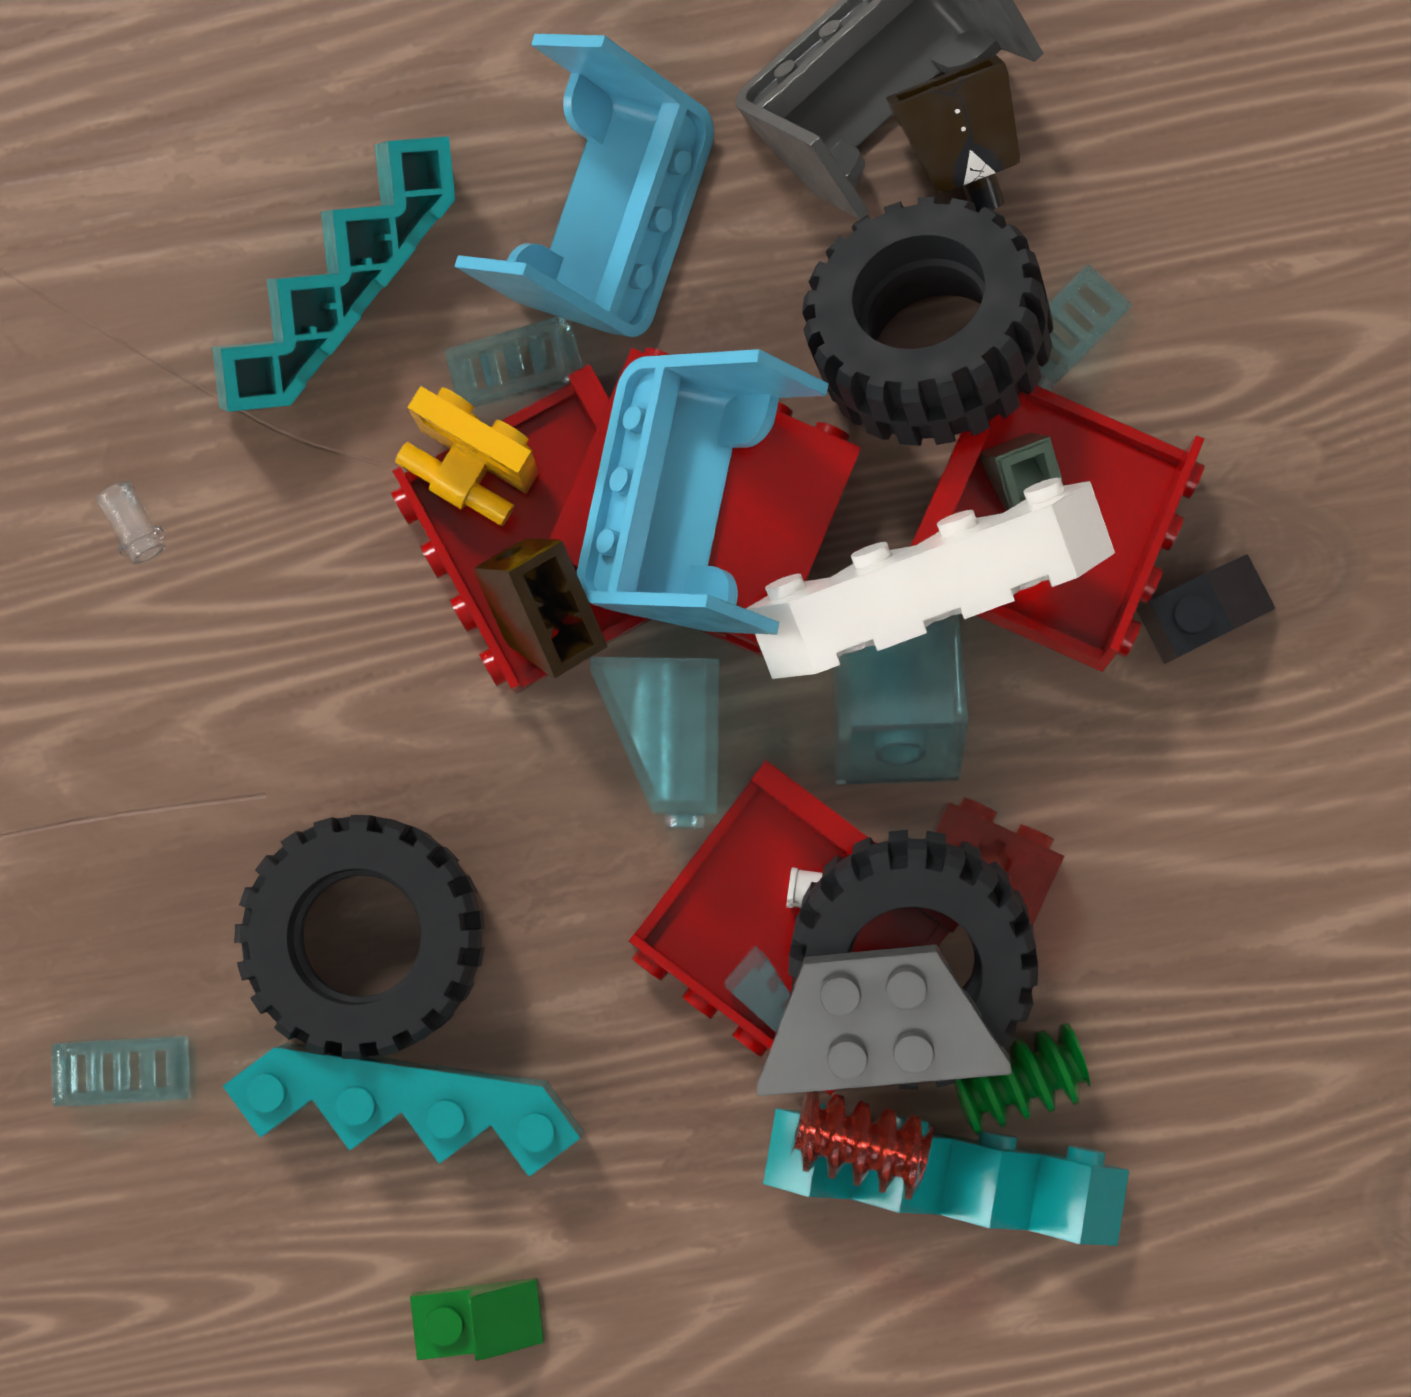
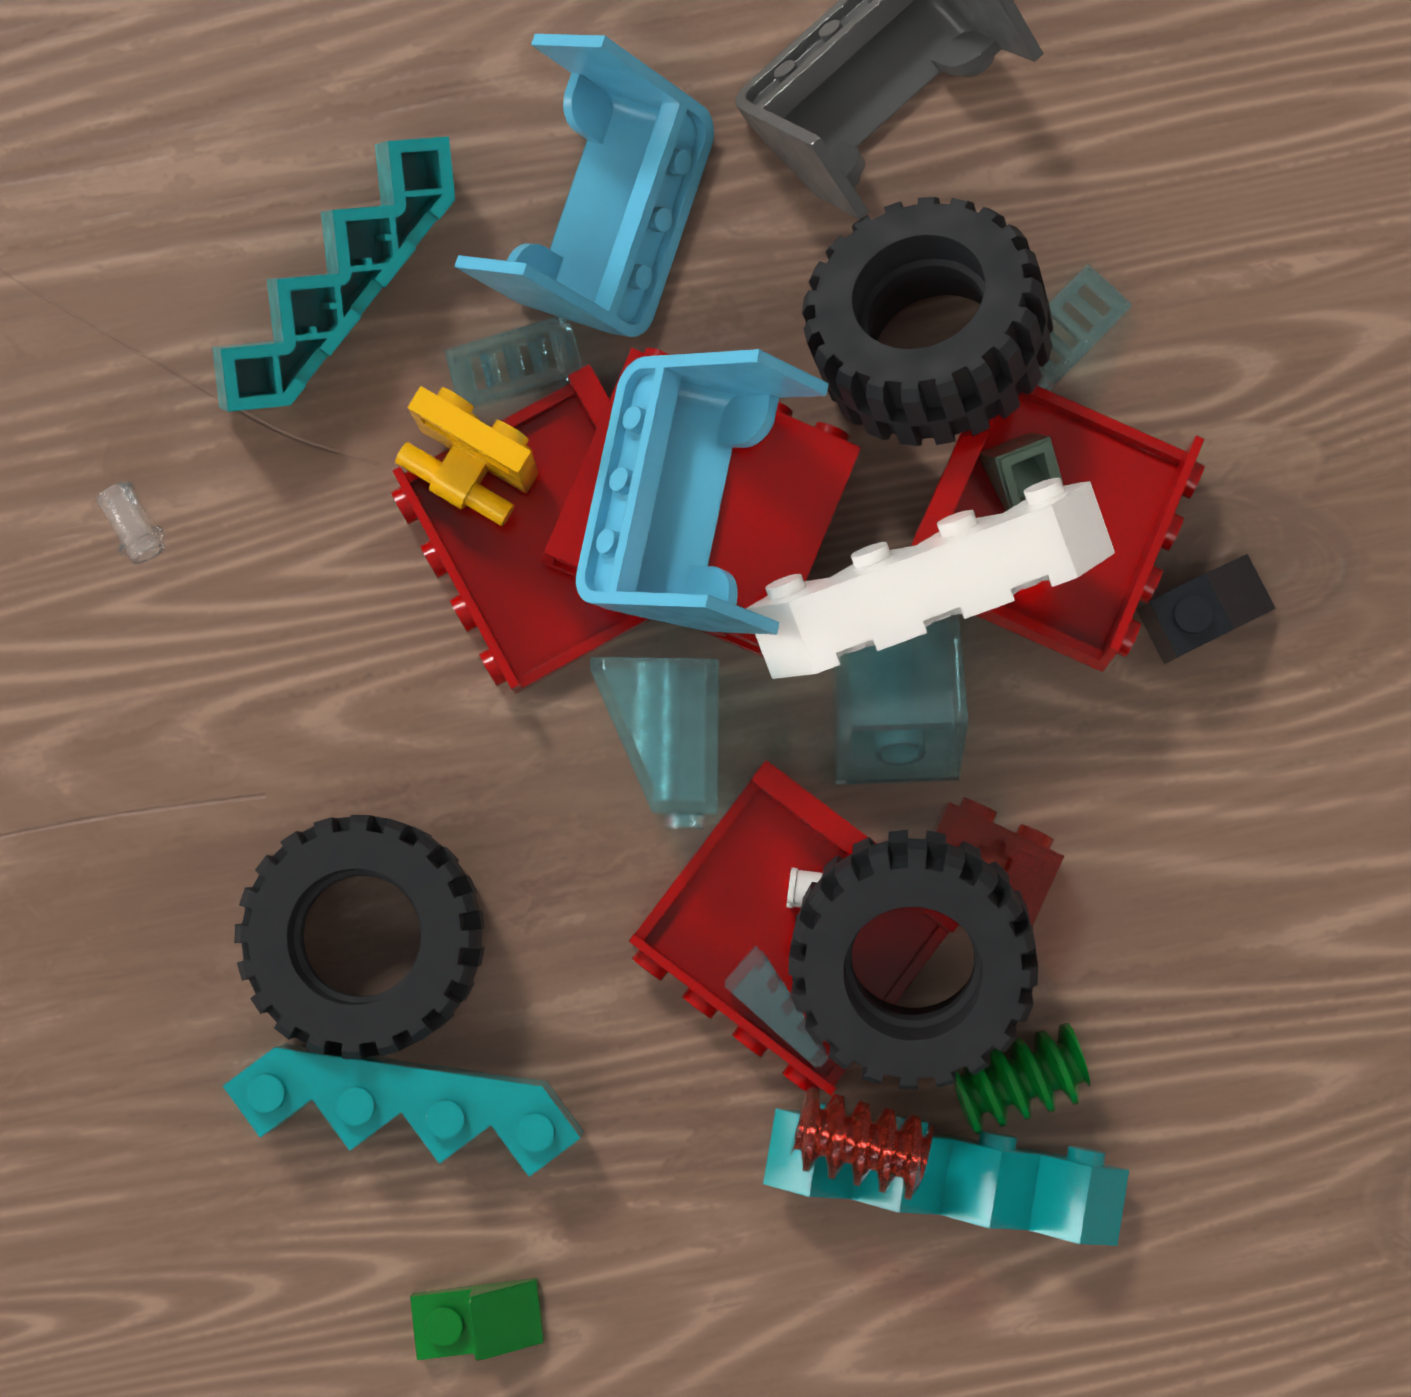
(66, 1075): clear light blue slope -> none
(536, 591): dark brown torso -> none
(878, 1024): wing -> none
(962, 129): dark brown torso -> none

